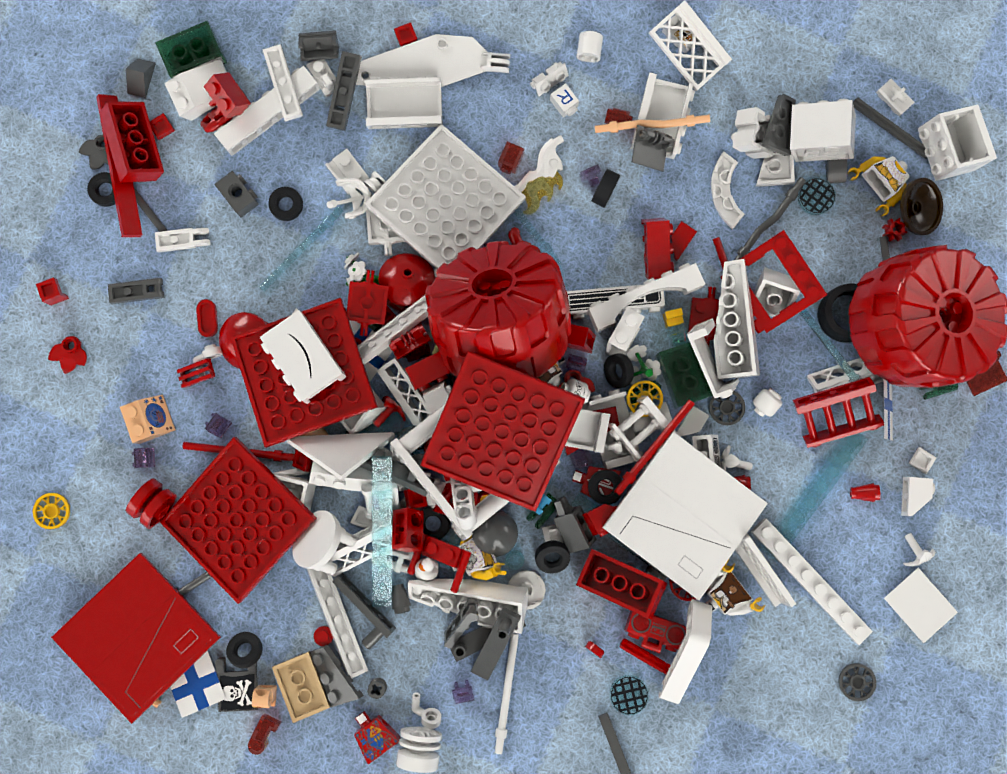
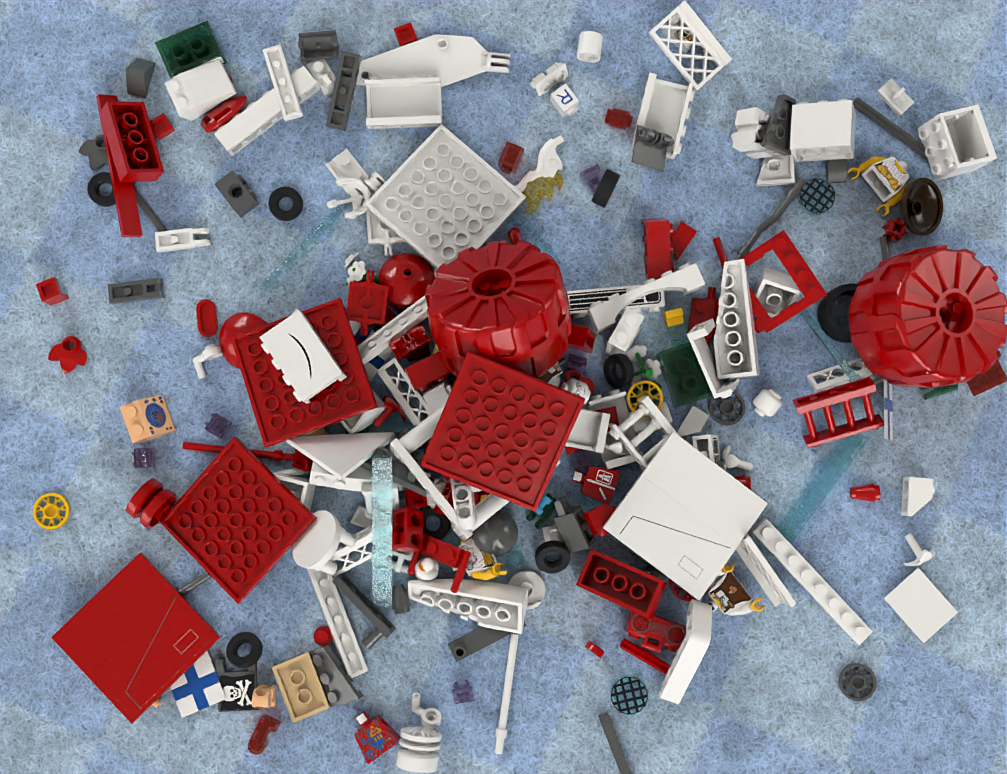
(183, 377): red tile -> none
(226, 95): red brick -> none
(378, 682): dark grey bush -> none
(461, 623): dark grey plate -> none
(495, 643): dark grey piece -> none
(593, 486): black tyre -> none
(630, 477): red bar -> none
(690, 121): light nougat bar -> none
(721, 192): white tile -> none
(922, 460): white tile -> none

